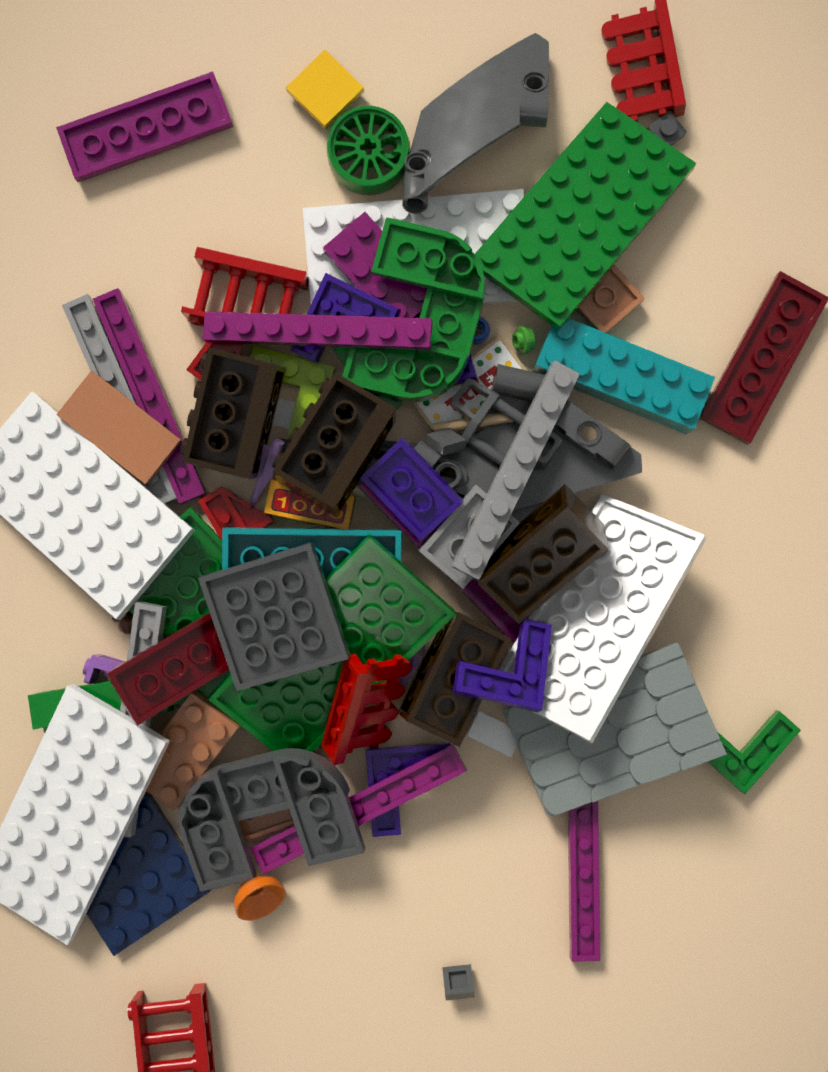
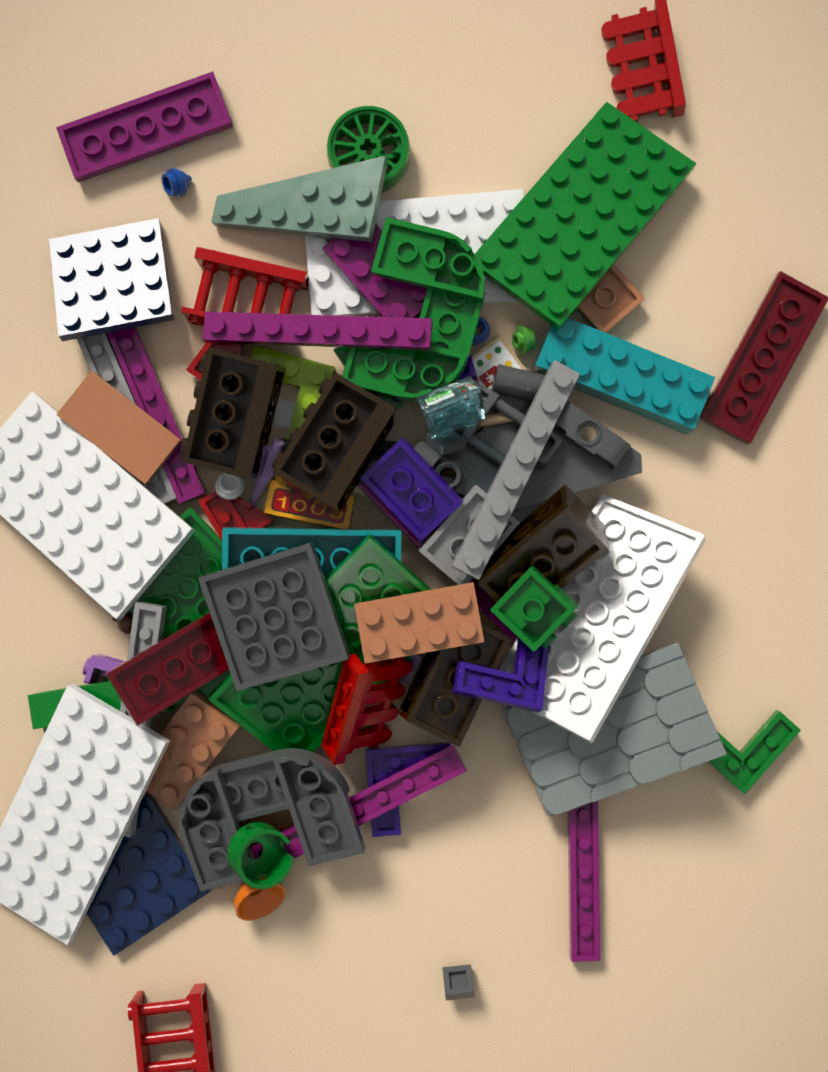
(110, 280): none -> plate
(175, 182): none -> blue plate
(229, 486): none -> white plate
(273, 861): none -> green piece
(319, 204): none -> sand green wing
(325, 89): yellow tile -> none
(340, 297): dark purple plate -> none
(419, 622): none -> nougat plate
(451, 407): none -> clear light blue slope
(475, 114): dark grey panel -> none
(492, 733): white sticker -> none
(535, 609): none -> green plate
(668, 128): dark grey plate -> none

